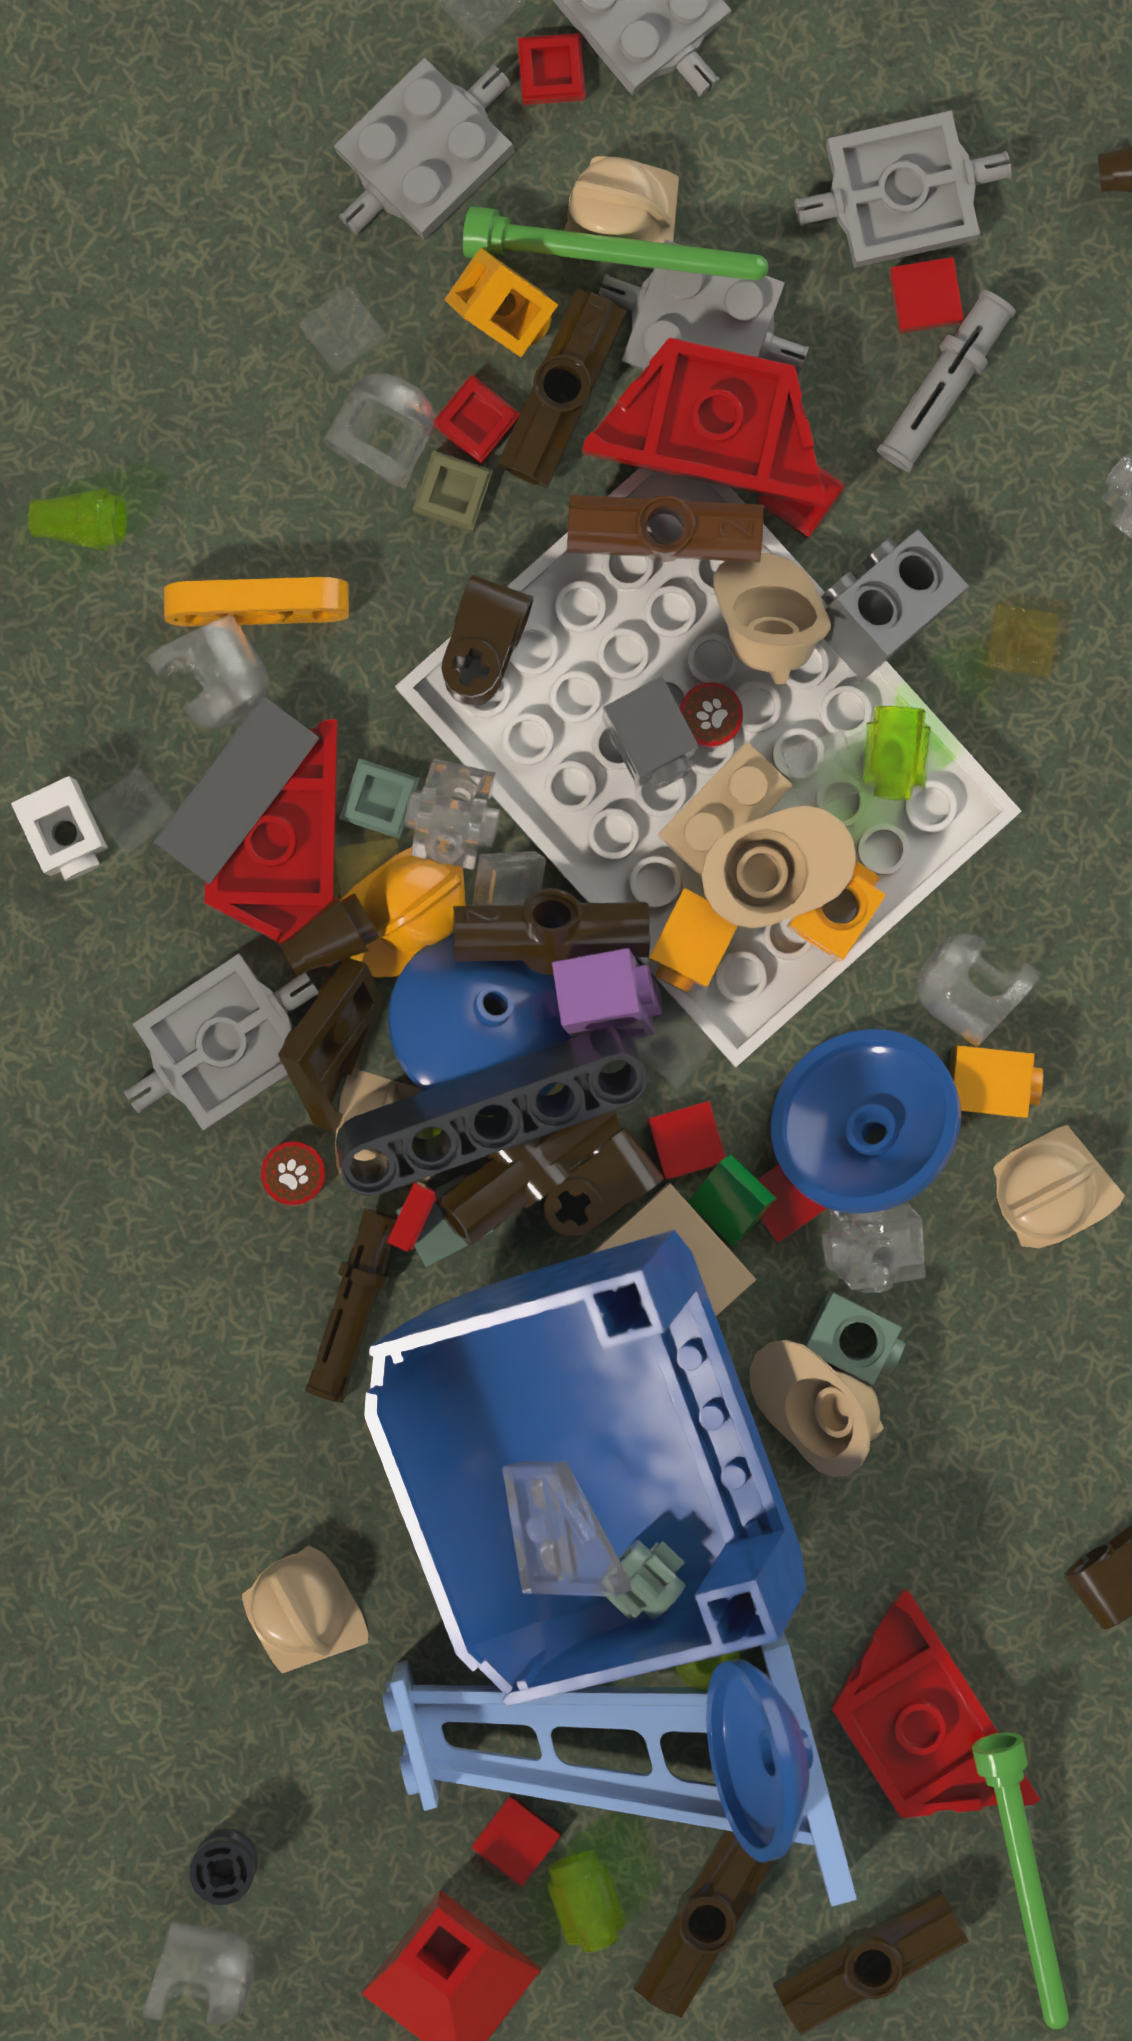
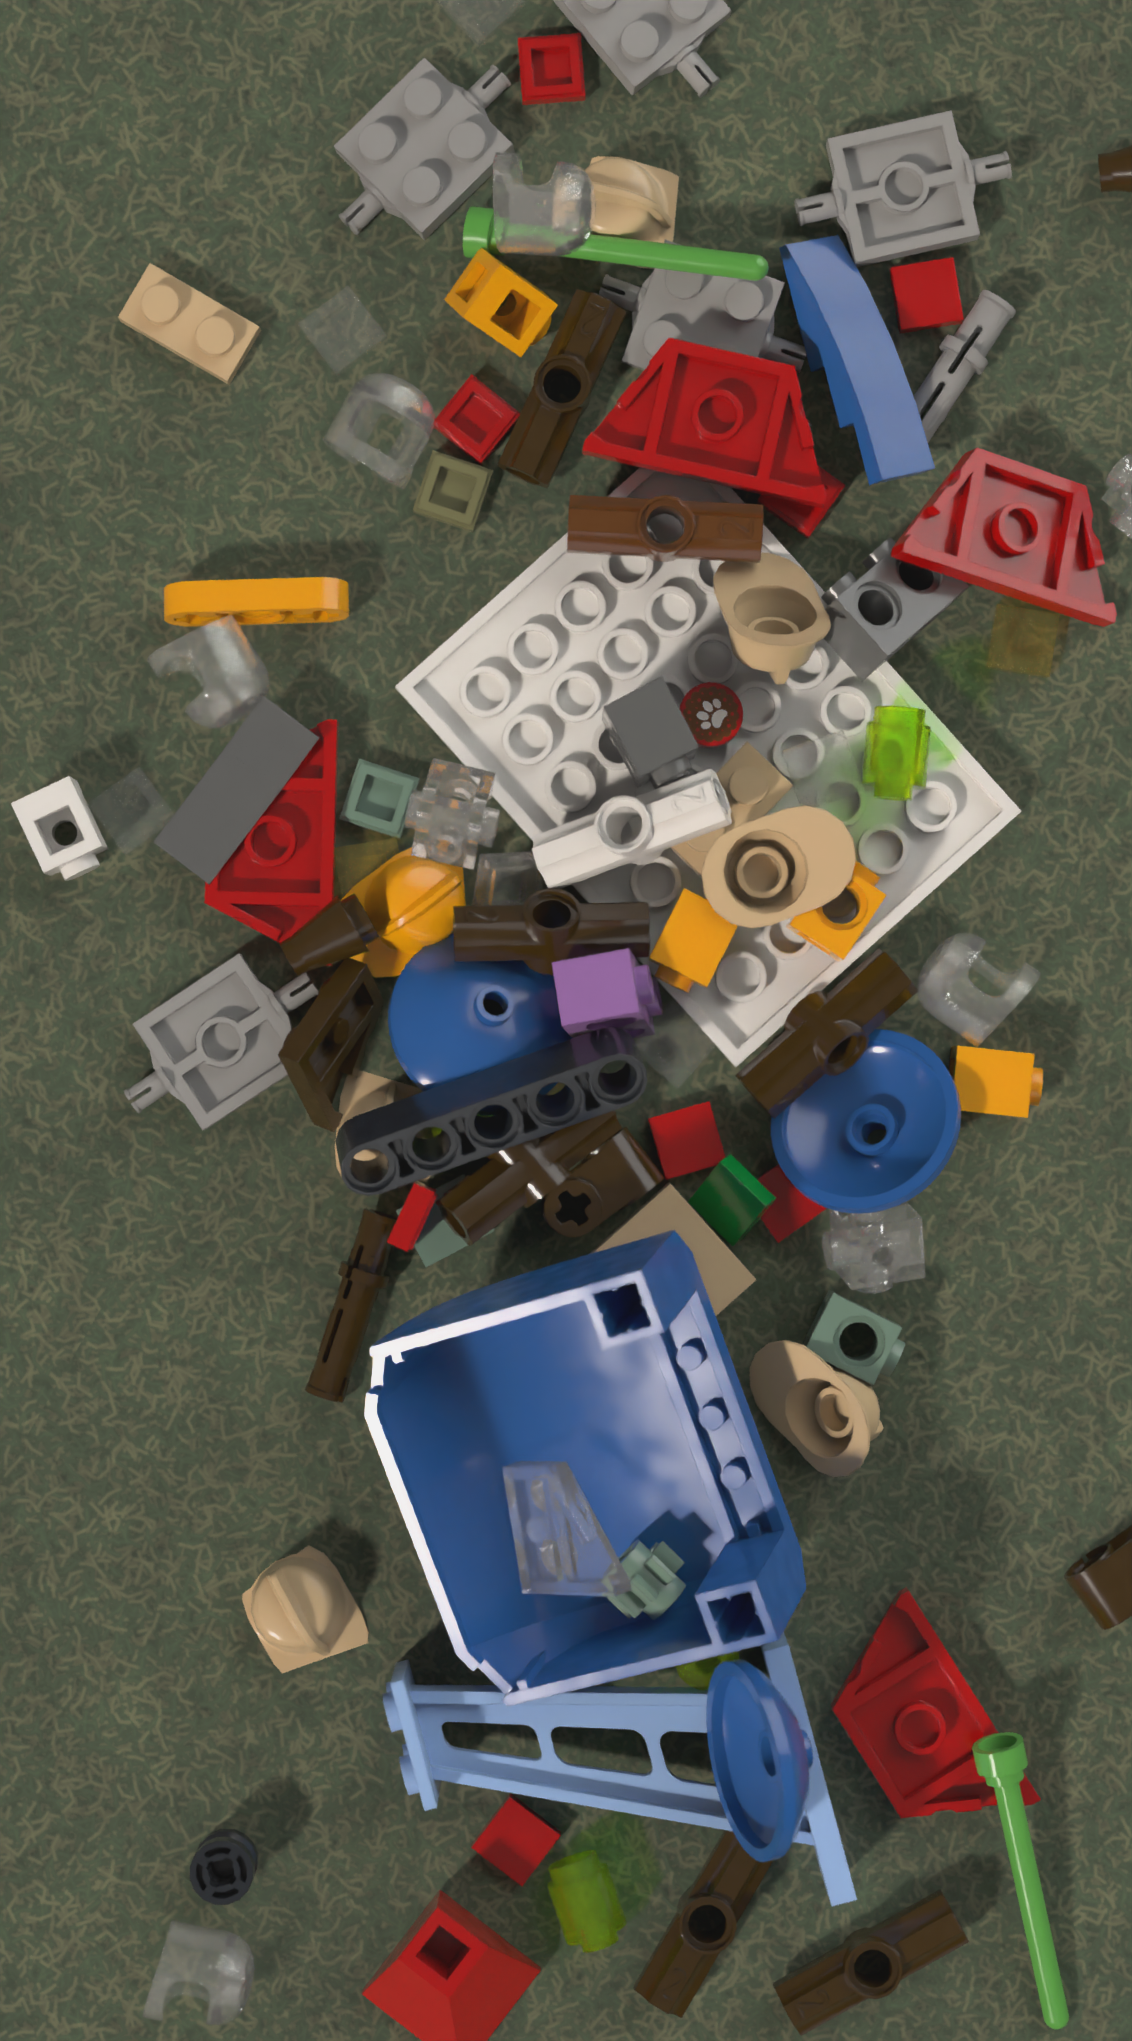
(83, 519): clear neon green cone -> none
(189, 323): none -> tan plate
(293, 1173): tile -> none
(486, 630): dark brown piece -> none
(544, 217): none -> clear helmet
(668, 818): none -> white piece
(826, 1033): none -> dark brown piece
(860, 360): none -> slope
(1012, 535): none -> wing
(1053, 1189): tan piece -> none

